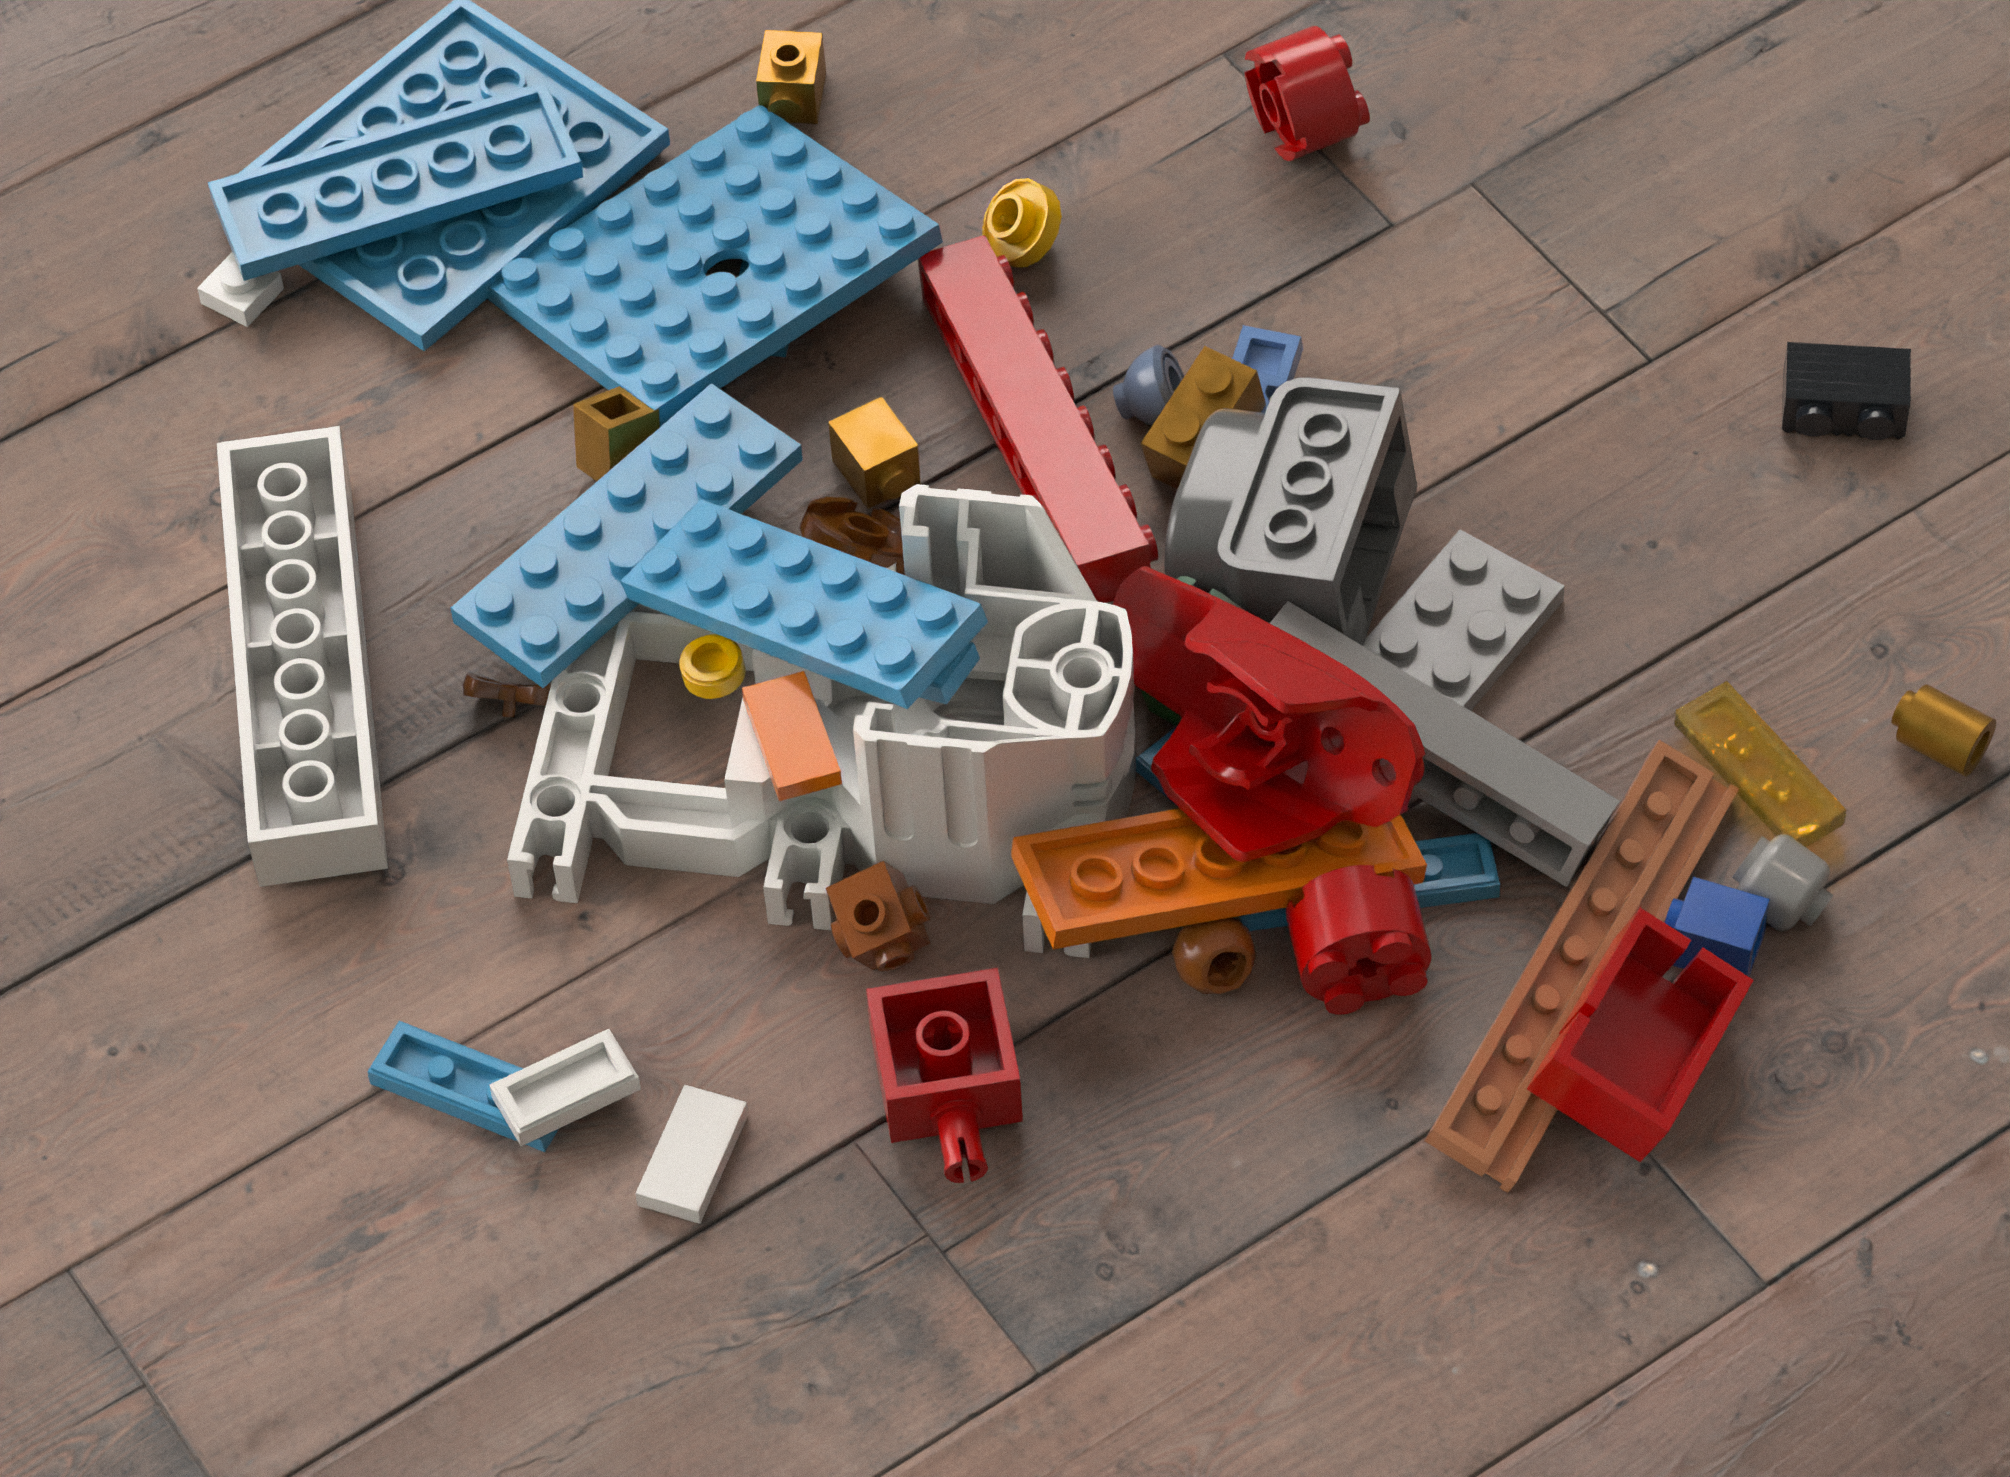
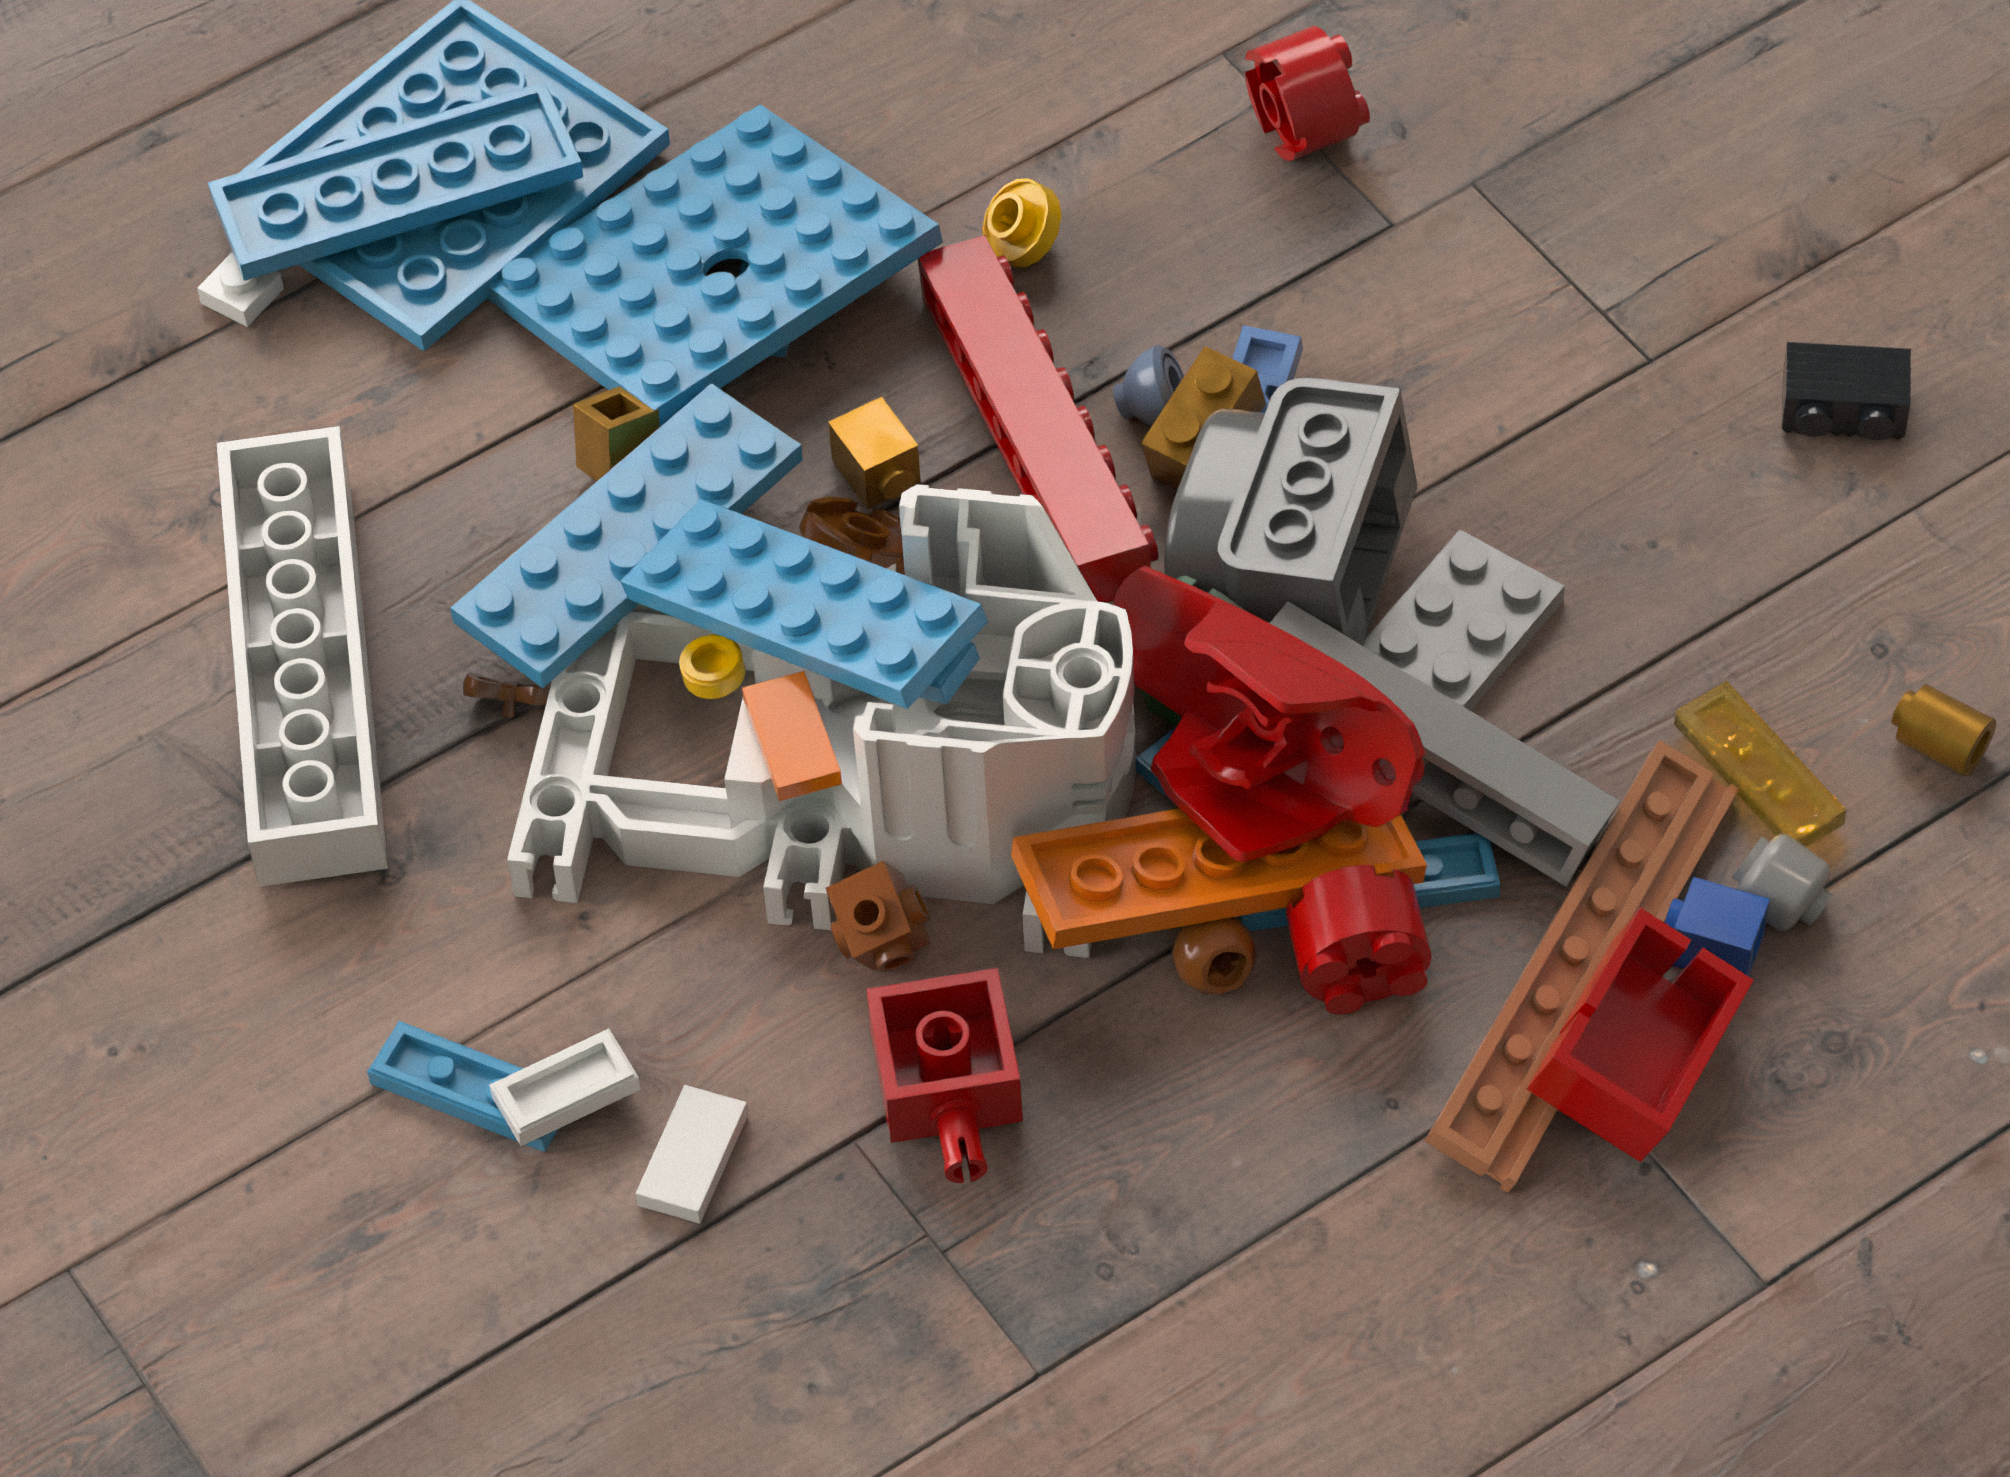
(794, 87): pearl gold brick -> none

